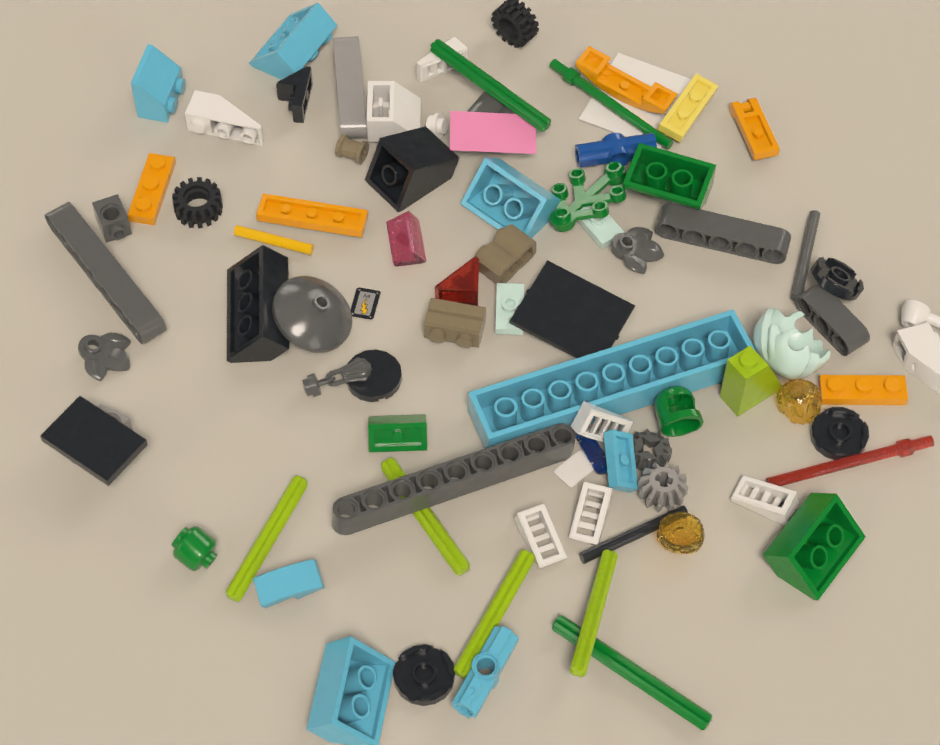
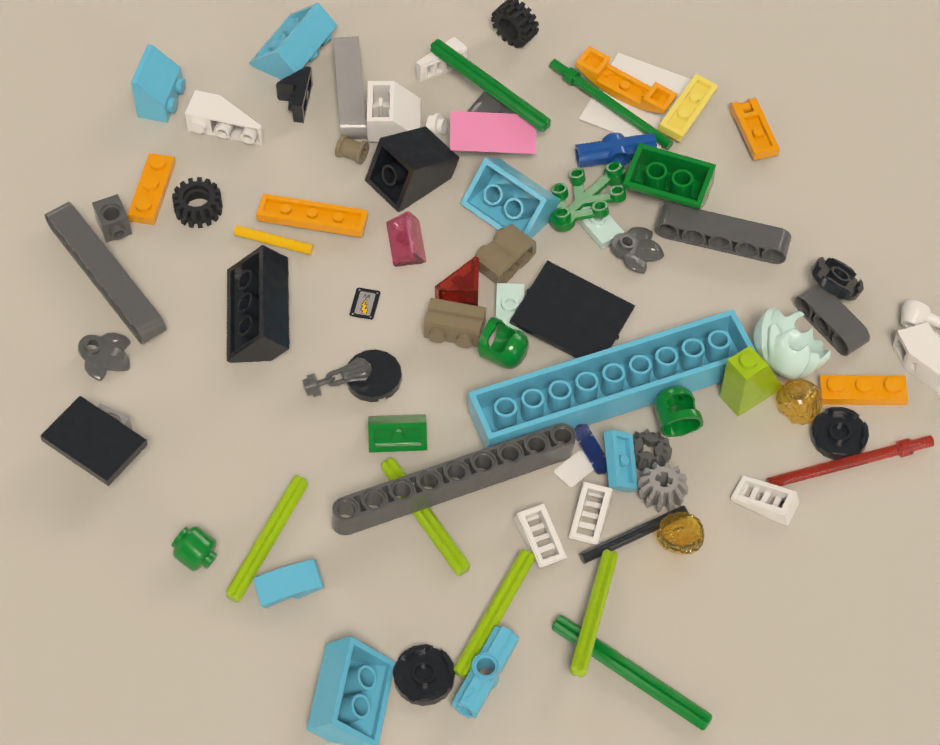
(307, 323): dark grey dish -> none
(508, 346): none -> green helmet
(586, 414): white slope -> none
(806, 252): dark grey bar -> none
(815, 544): green slope -> none

